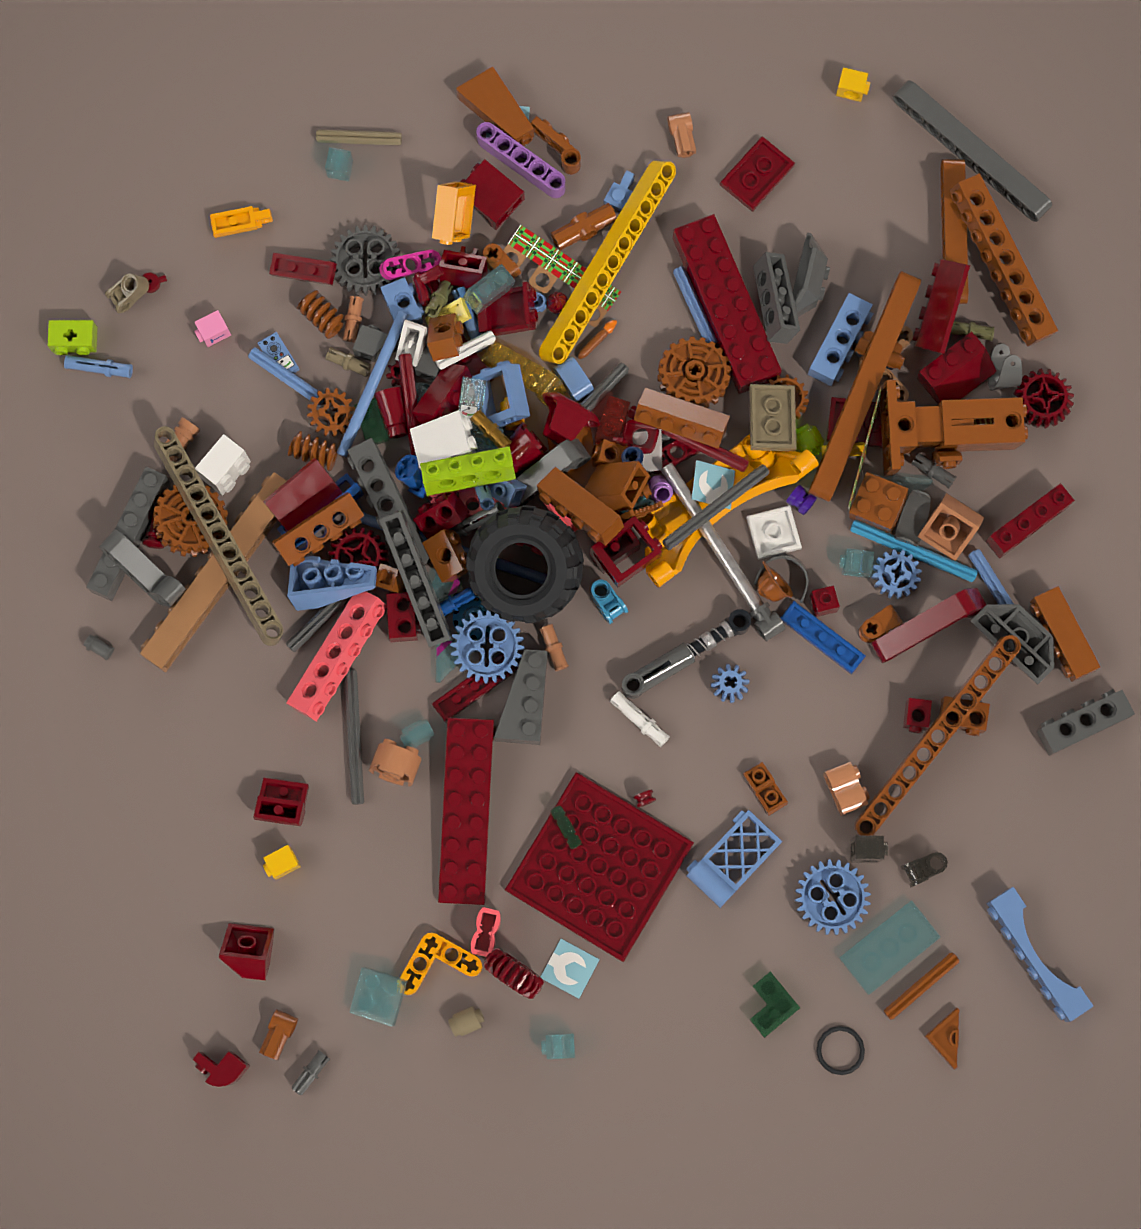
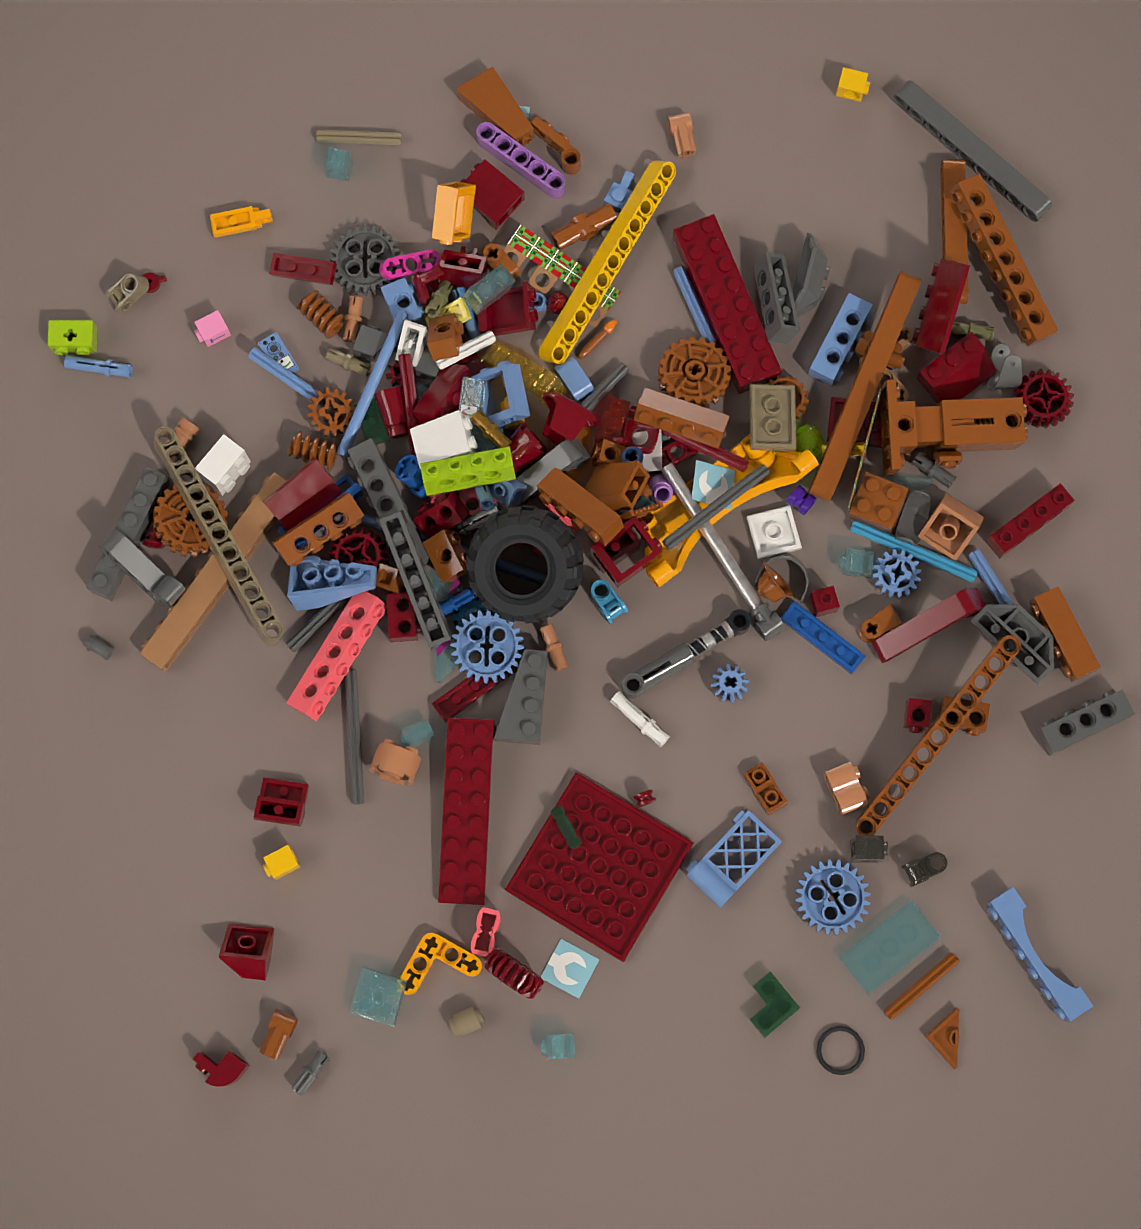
(757, 174): dark red tile -> none

